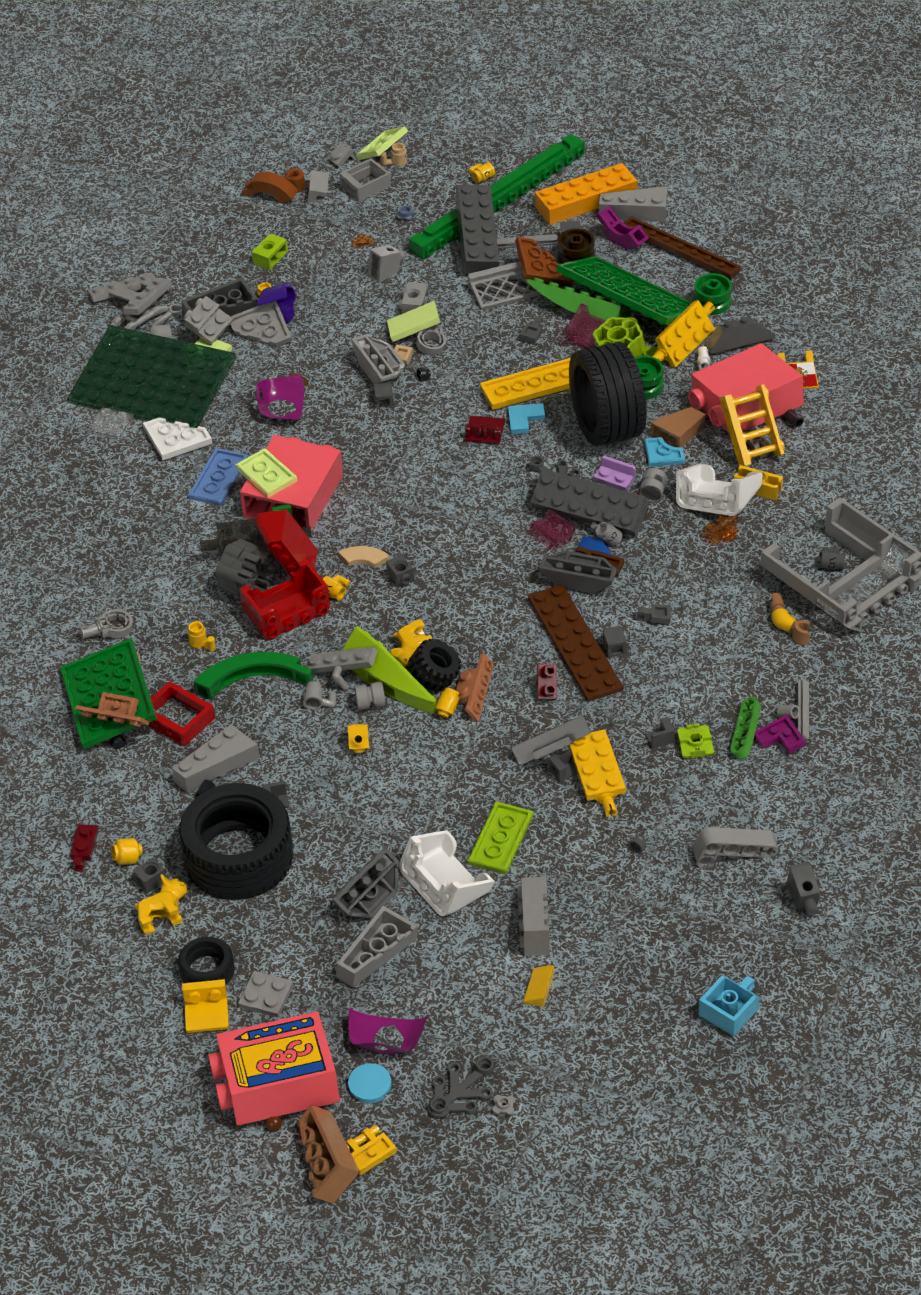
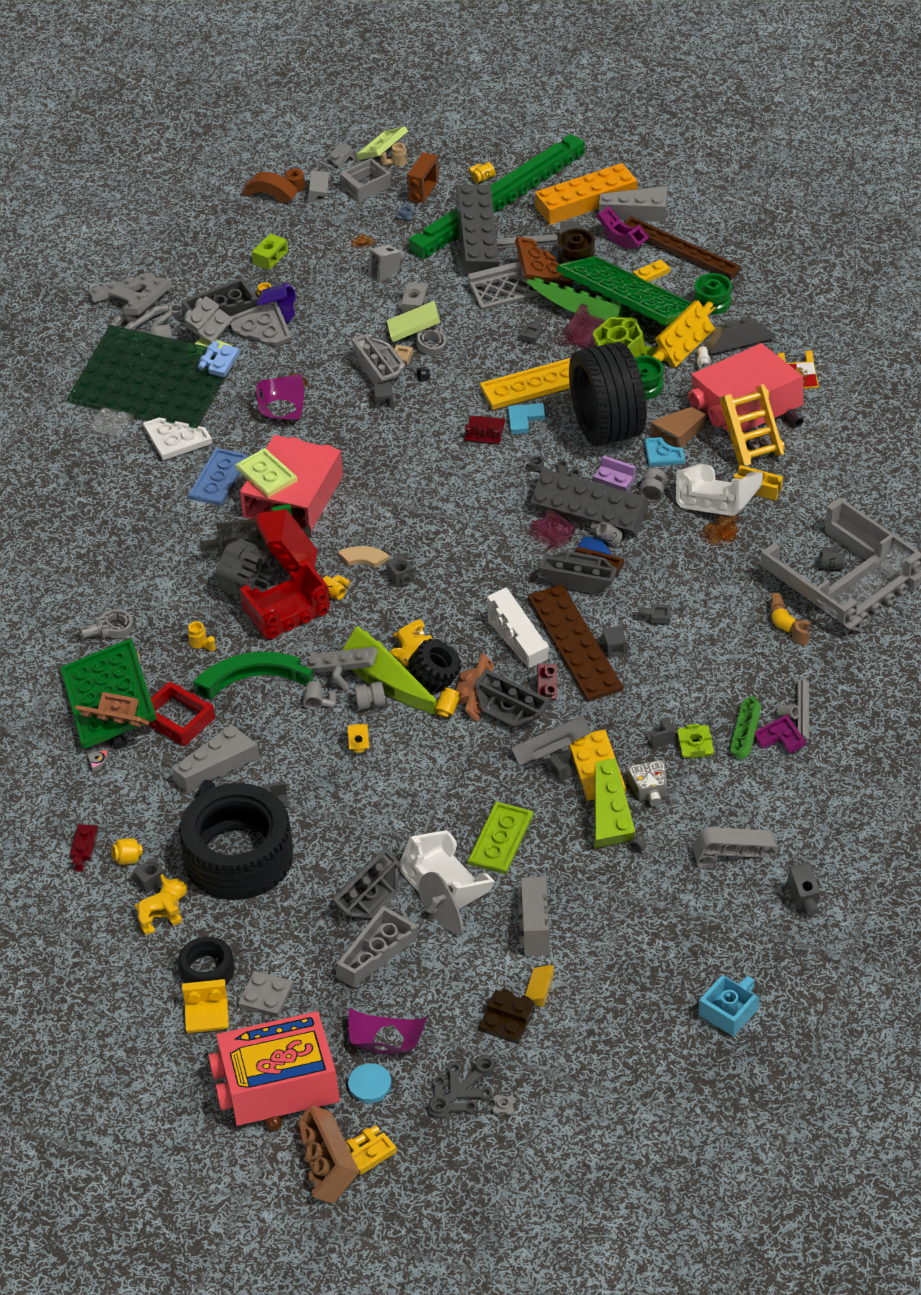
(98, 759): none -> light grey tile
(223, 361): none -> light blue plate
(423, 177): none -> dark orange window
(440, 902): none -> light grey shield
(507, 1016): none -> dark brown plate
(509, 700): none -> dark grey wedge
(516, 628): none -> white wedge
(611, 810): none -> lime wedge
(648, 781): none -> light grey torso
(652, 271): none -> yellow plate

